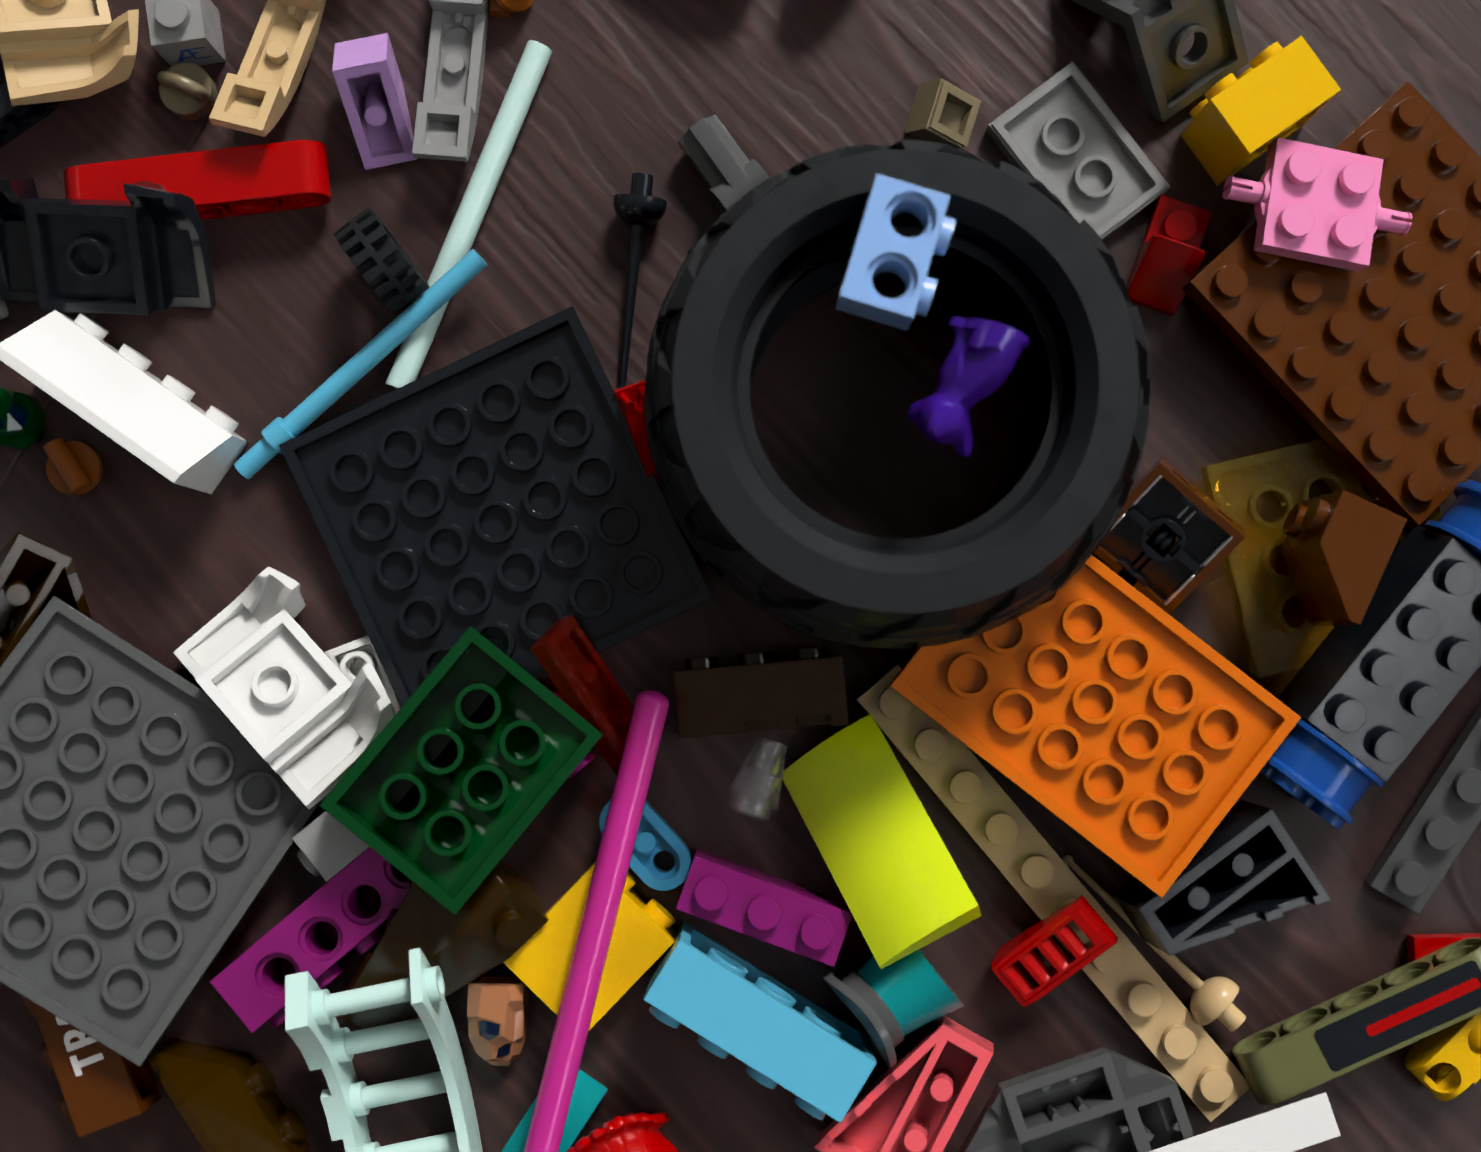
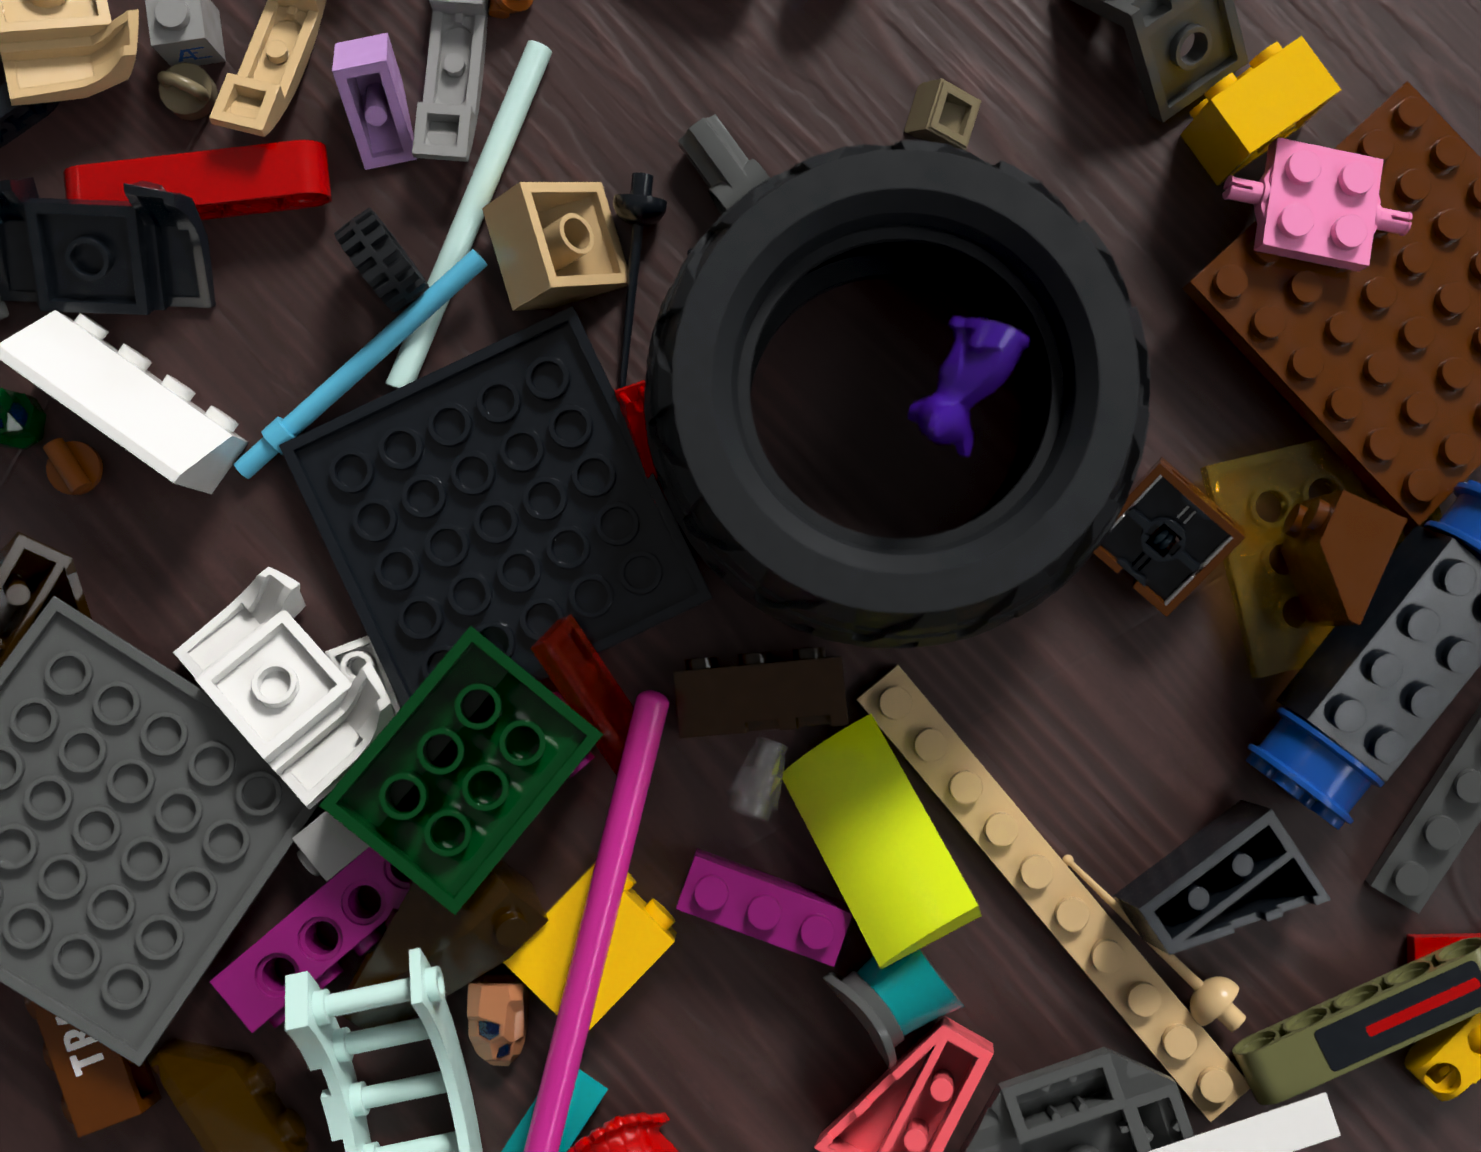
(555, 243): none -> tan slope
(652, 837): dark azure plate -> none
(760, 1023): medium azure brick -> none
(884, 250): light blue brick -> none
(1028, 975): red slope -> none
(1079, 152): light grey tile -> none
(1107, 719): orange plate -> none
(1168, 255): red slope -> none

